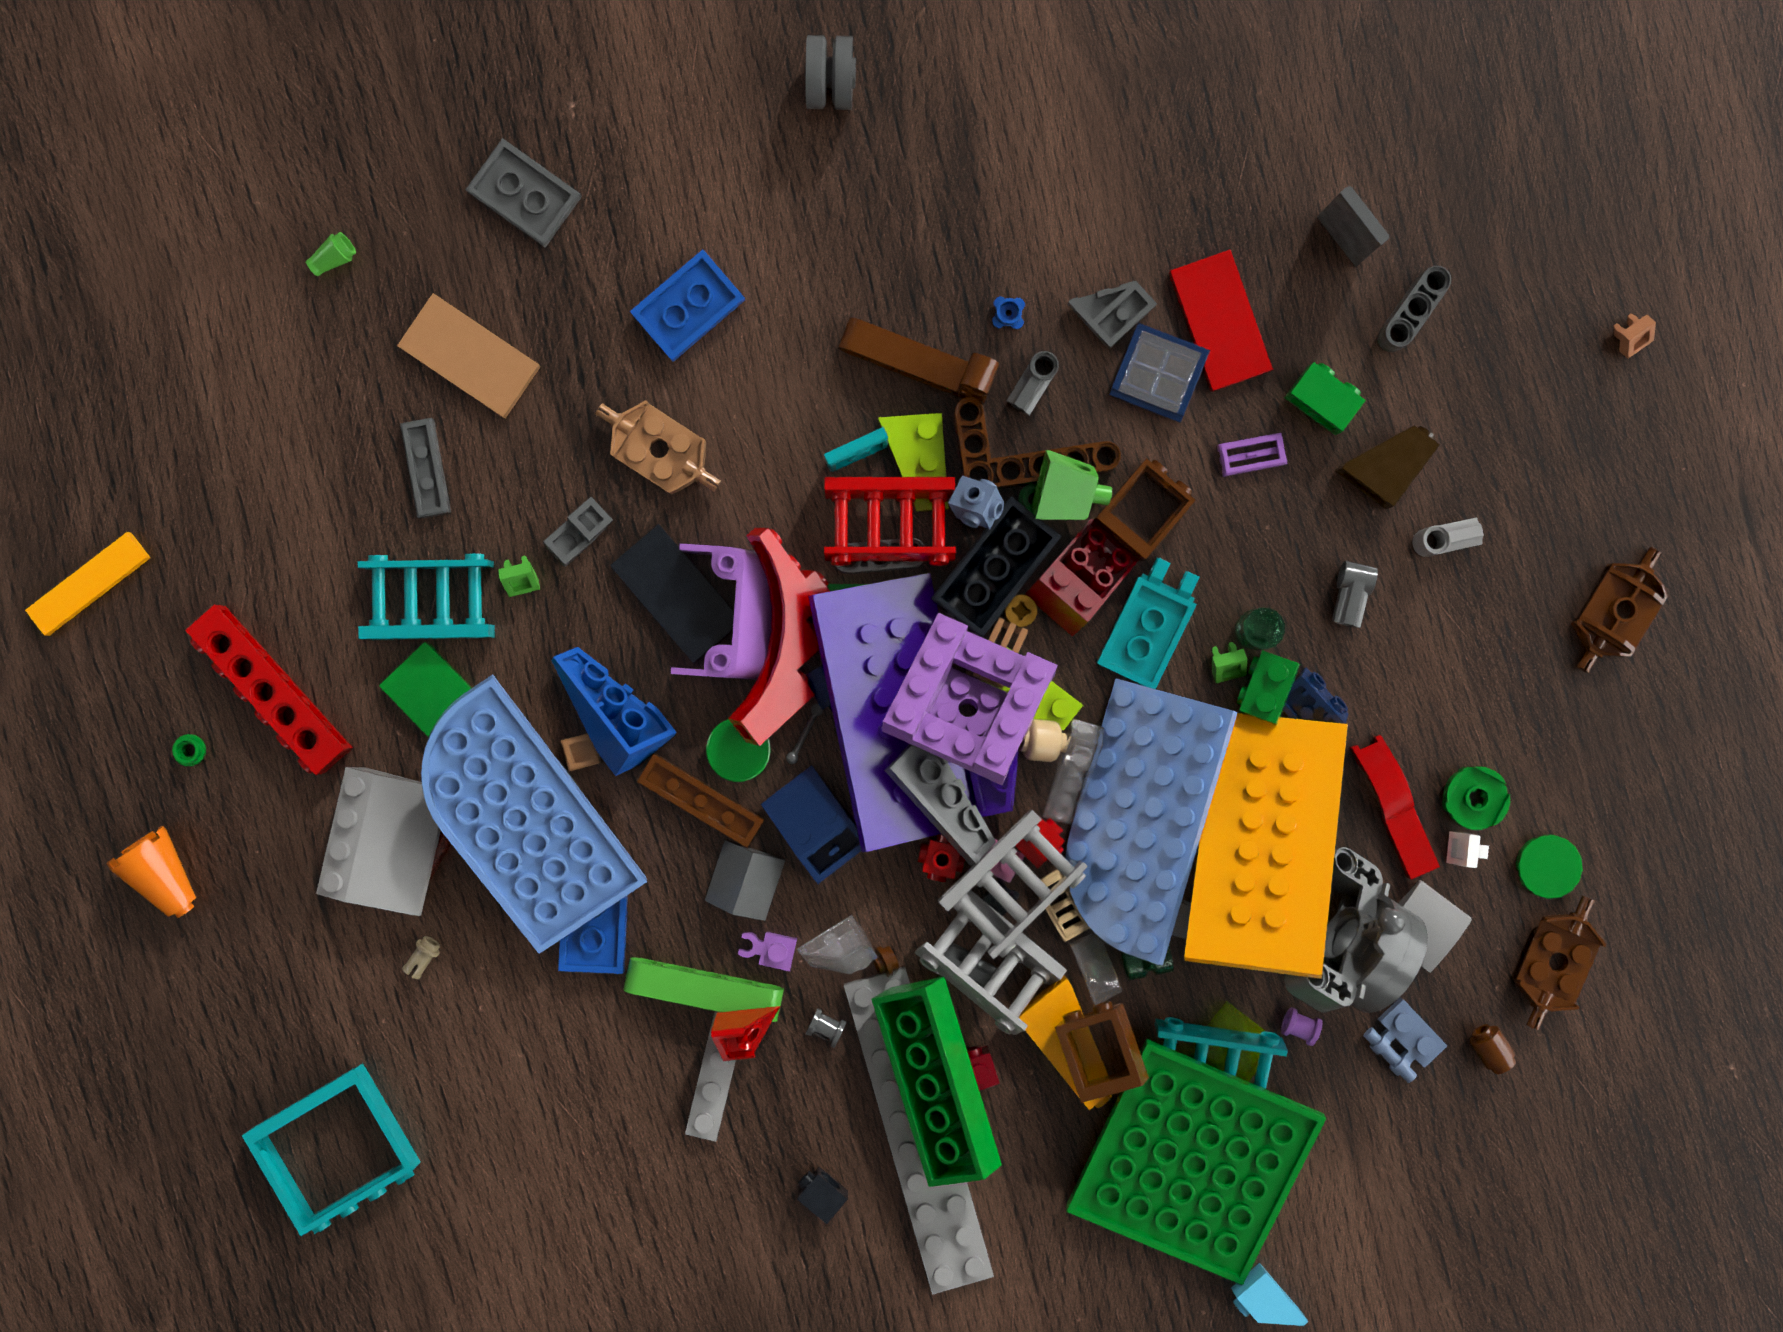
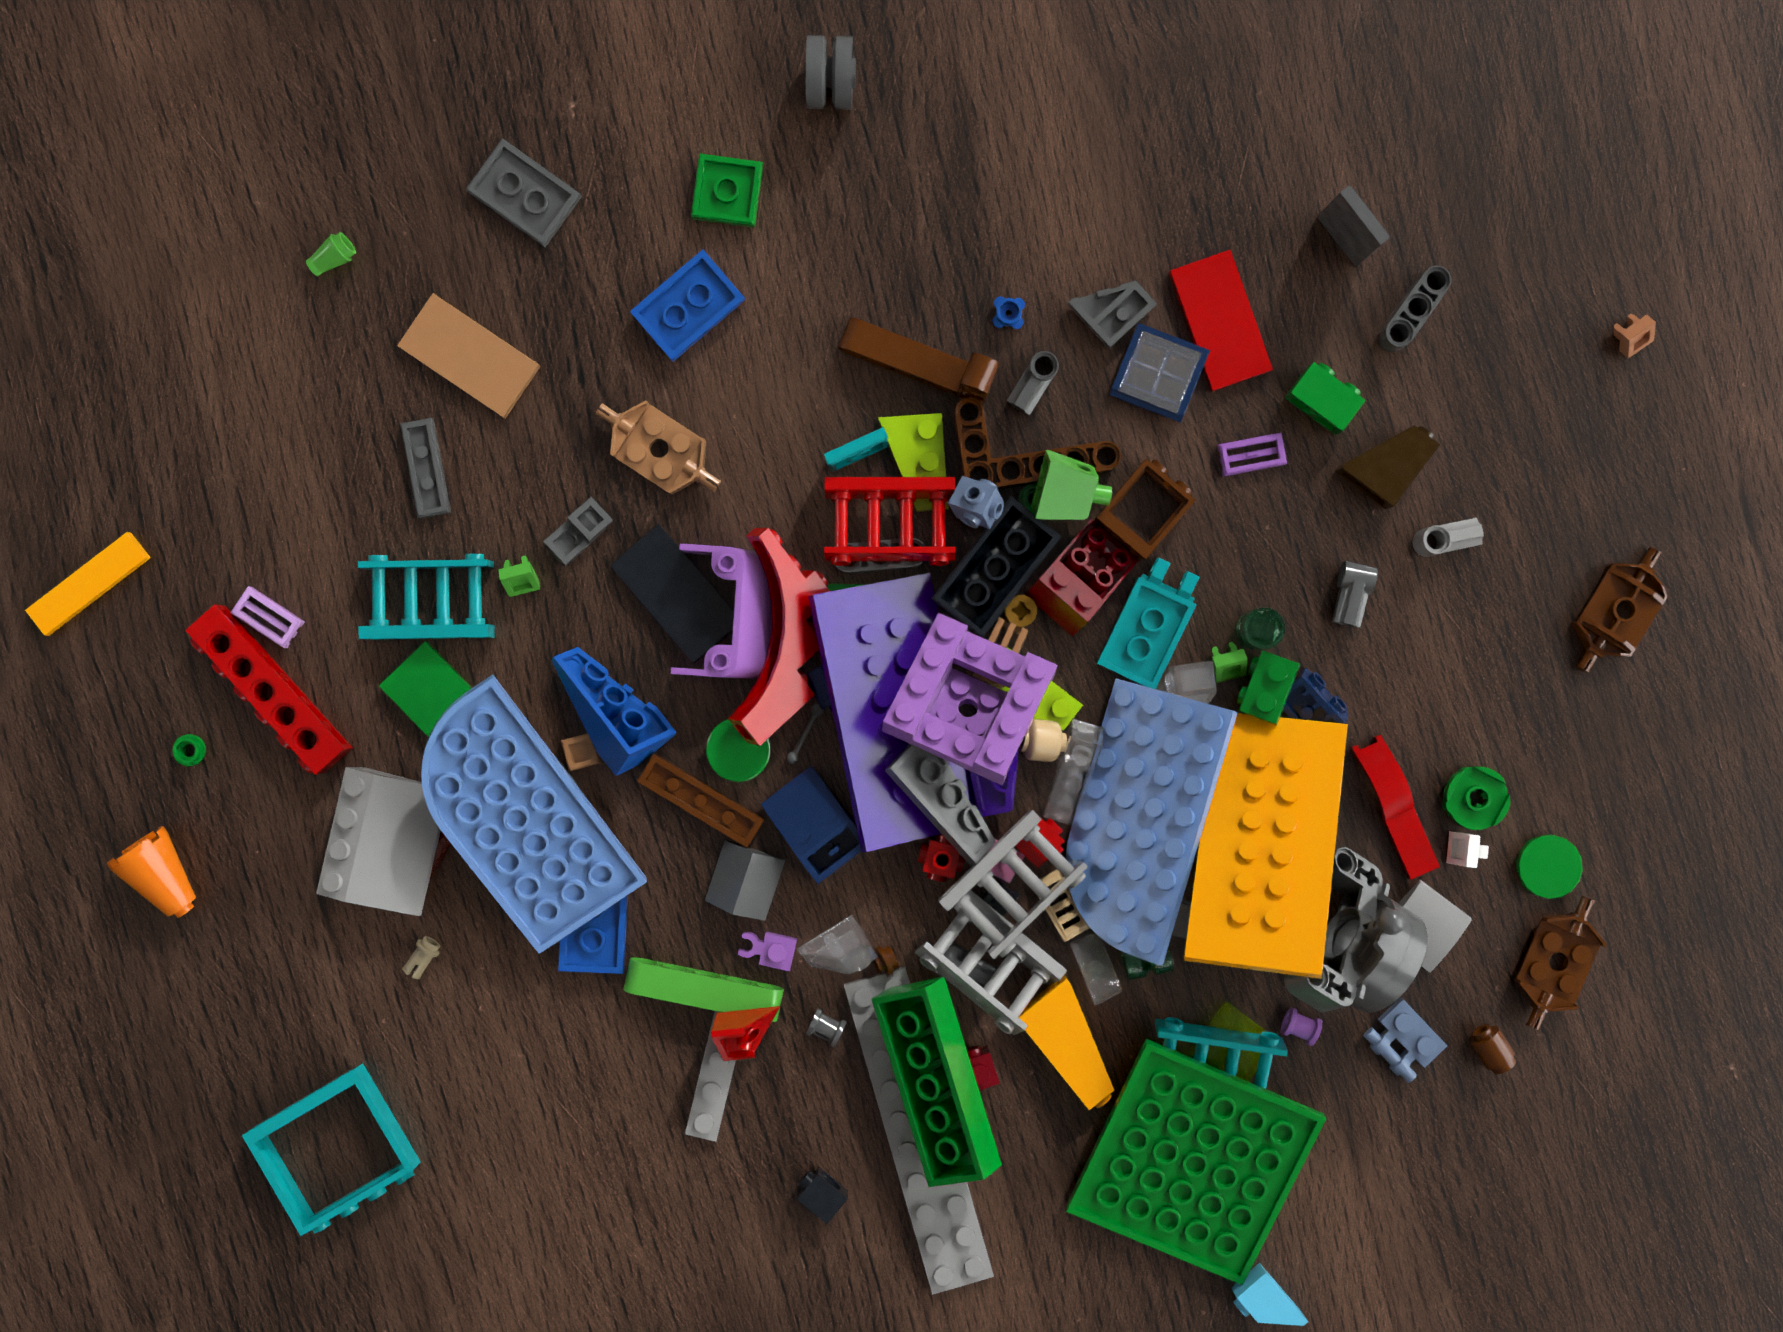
(290, 632): none -> lavender tile
(727, 190): none -> green plate
(1111, 1084): reddish brown window -> none
(1192, 681): none -> clear slope

